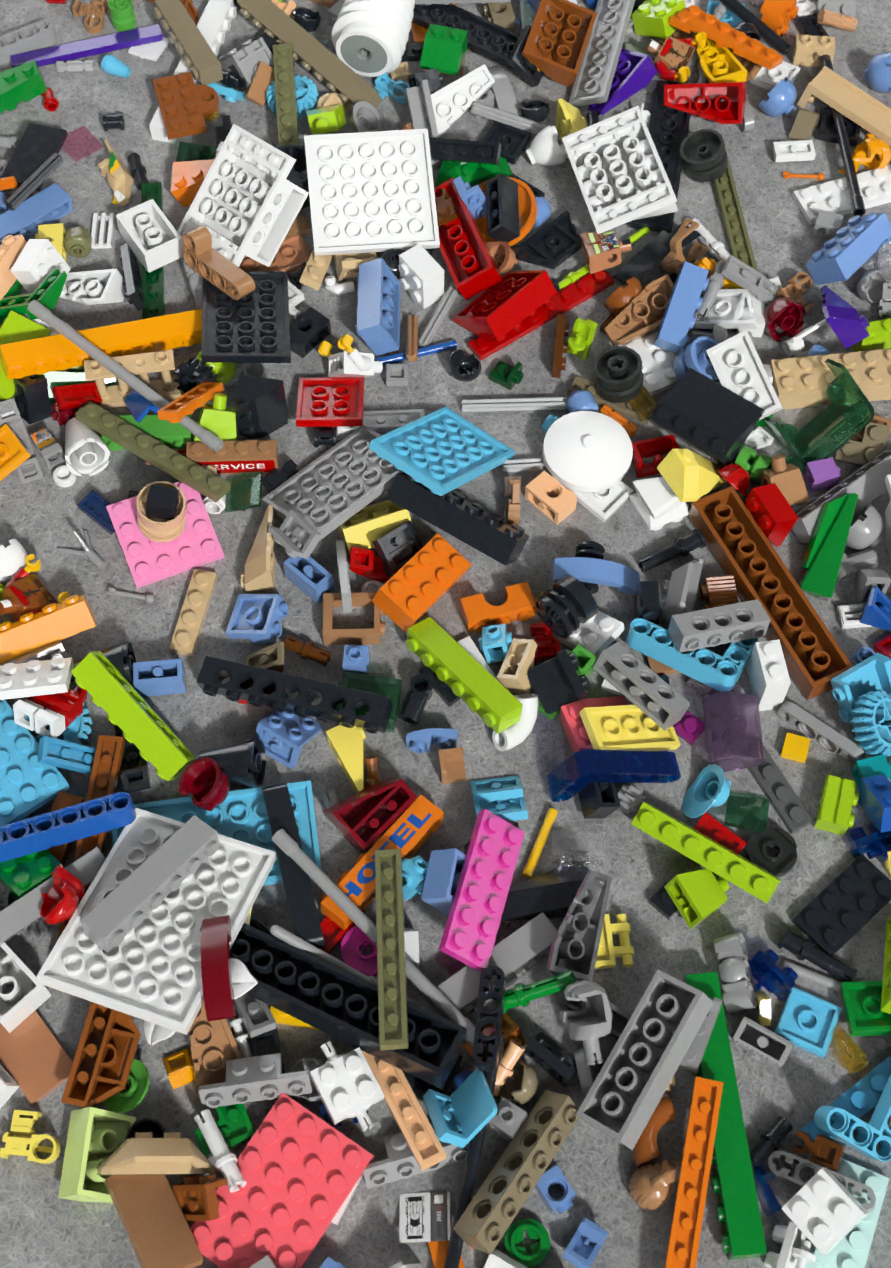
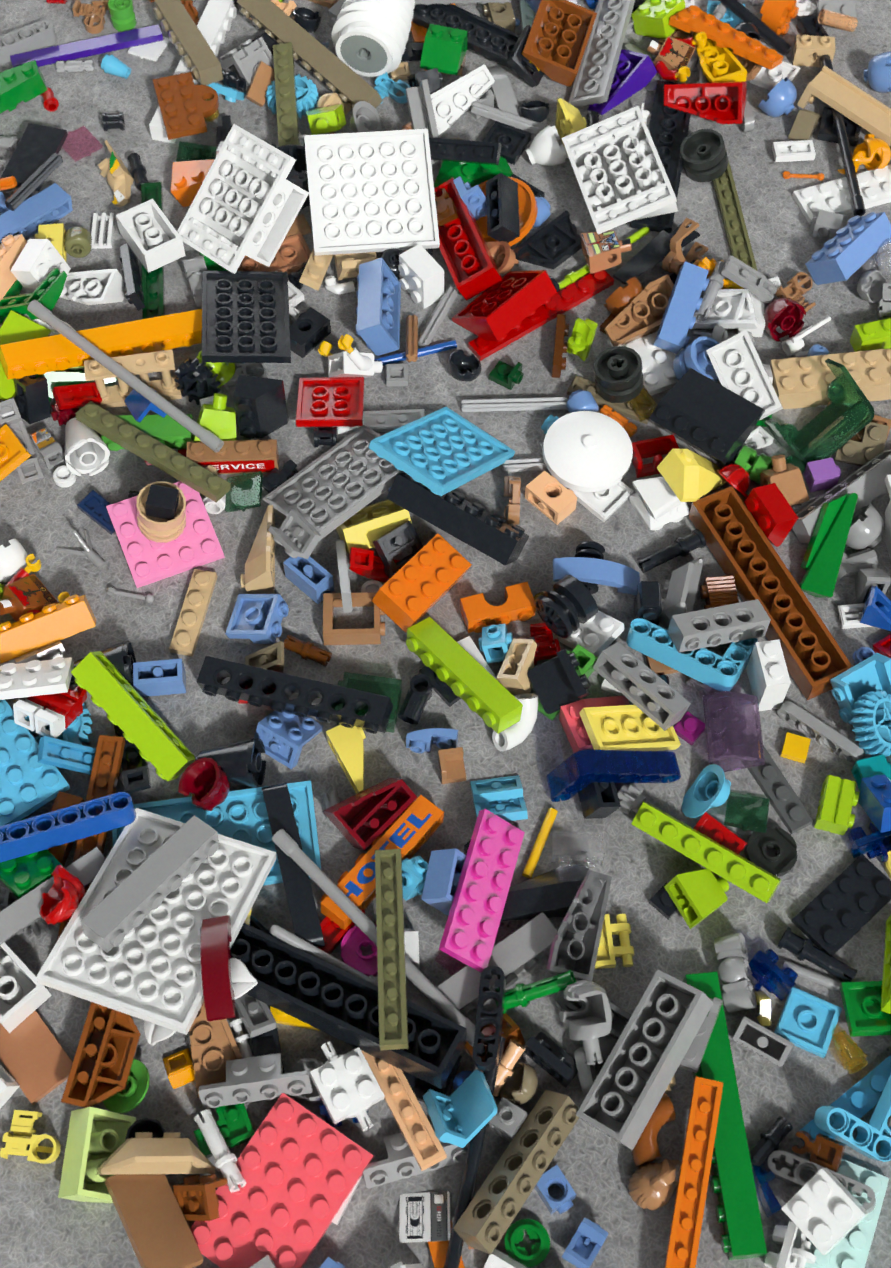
(190, 401): orange plate -> none
(213, 266): medium nougat beam -> none
(356, 659): medium blue brick -> none
(372, 772): dark orange arm -> none
(716, 248): white pin -> none
(843, 318): dark purple wedge -> none

